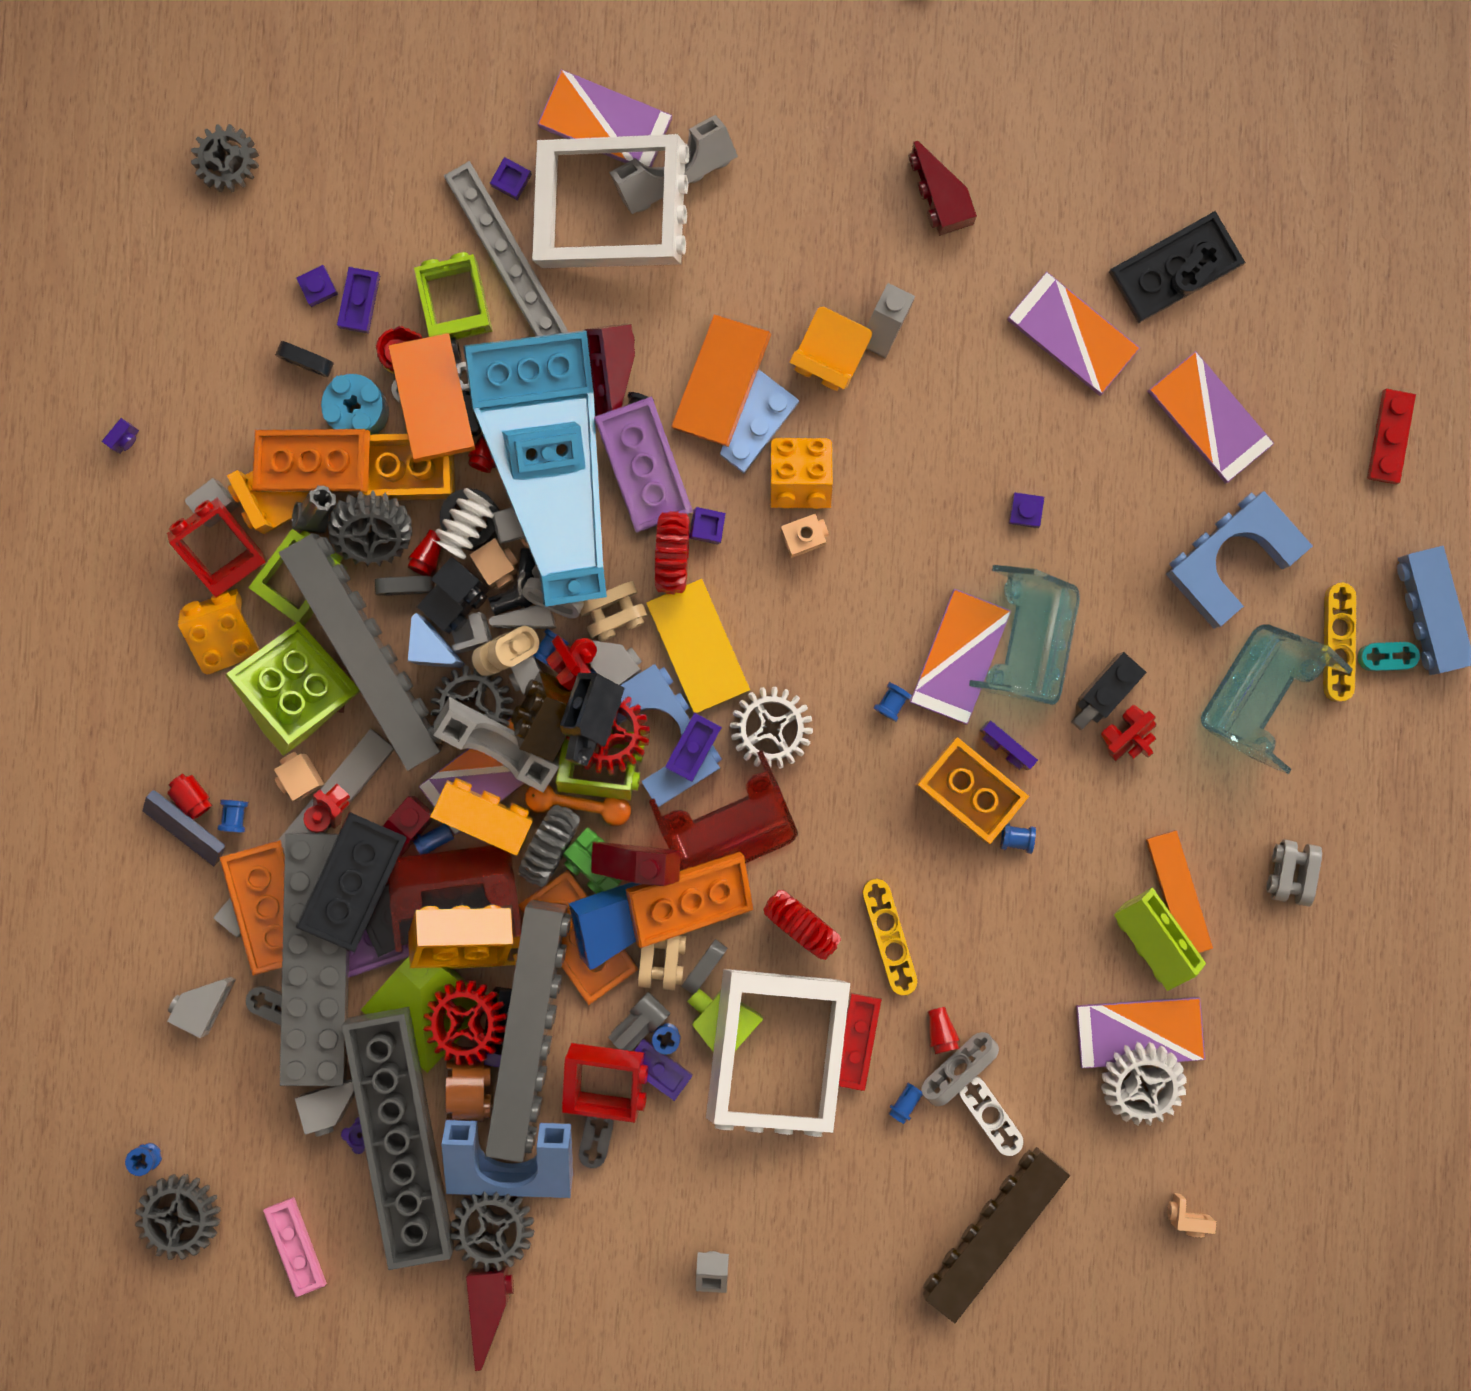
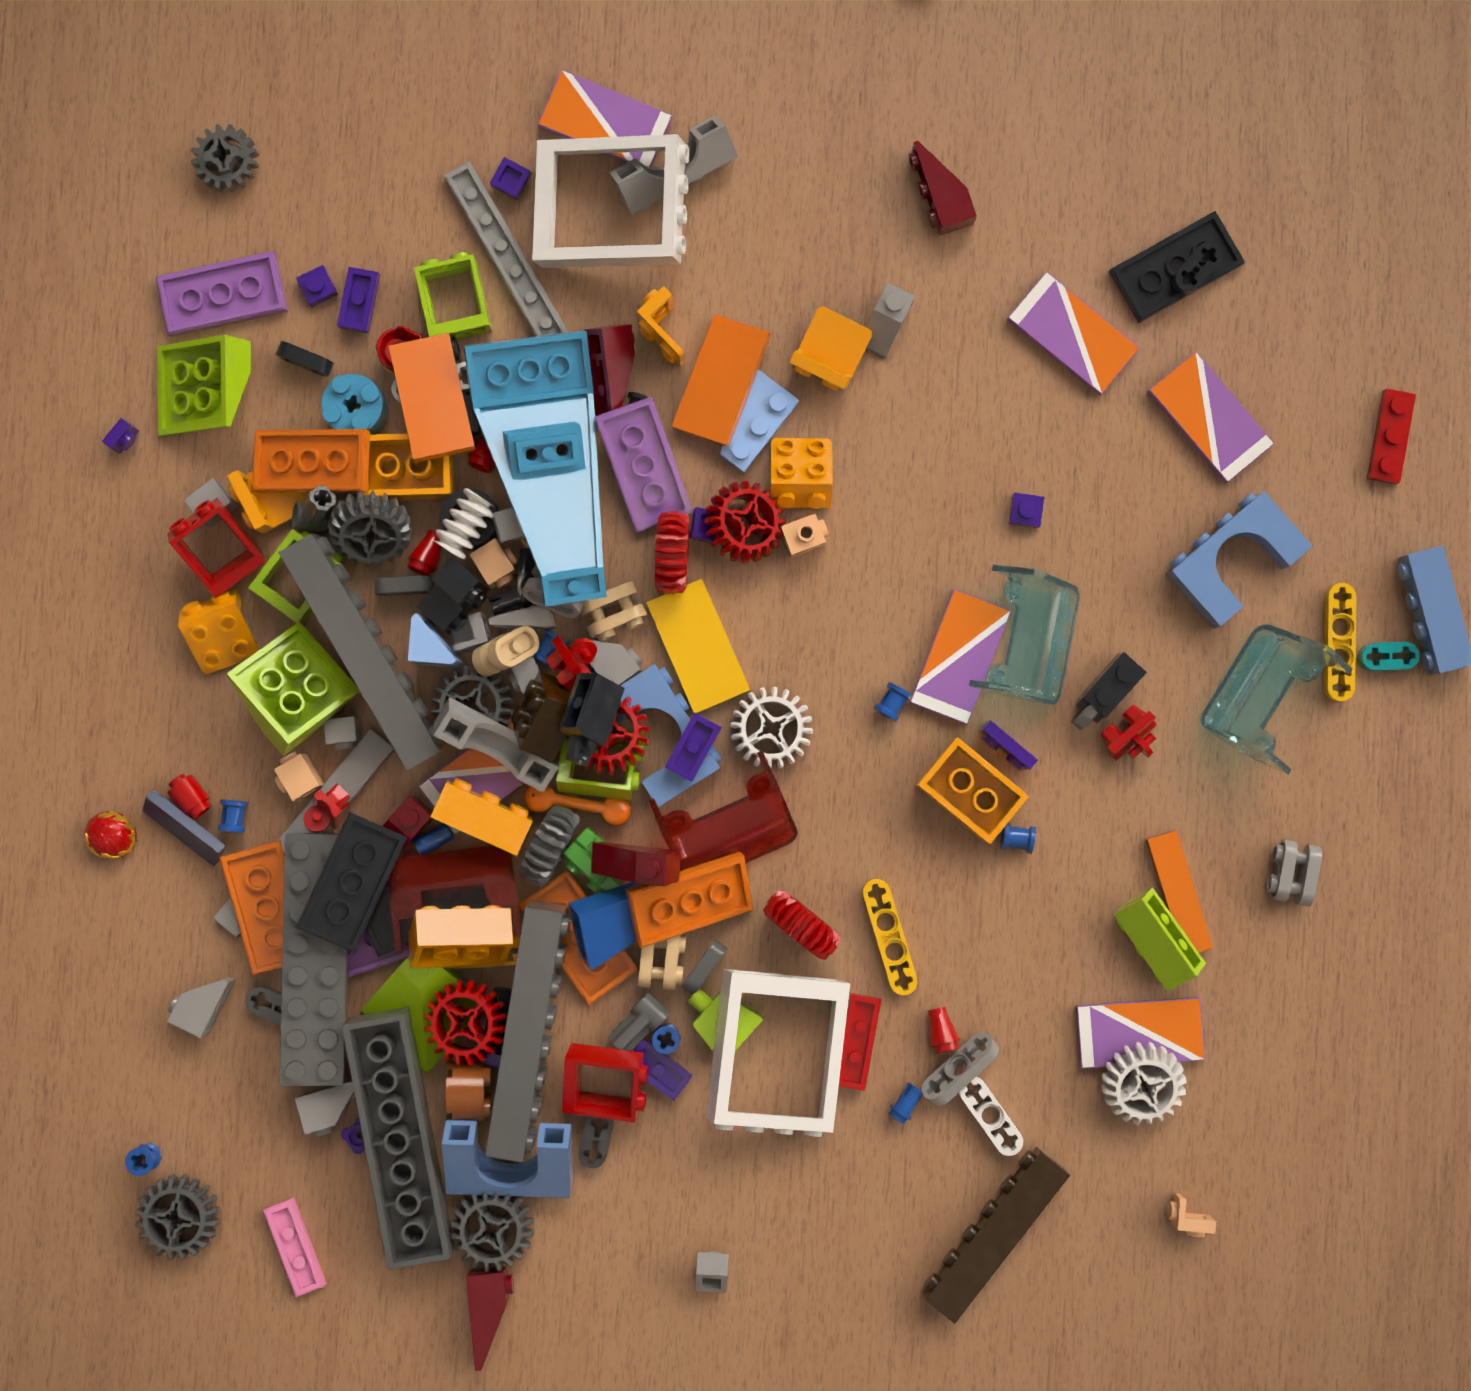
(110, 835): none -> red hair
(201, 383): none -> lime slope
(221, 293): none -> medium lavender tile
(343, 732): none -> light grey plate
(655, 308): none -> light orange bracket
(754, 500): none -> red gear

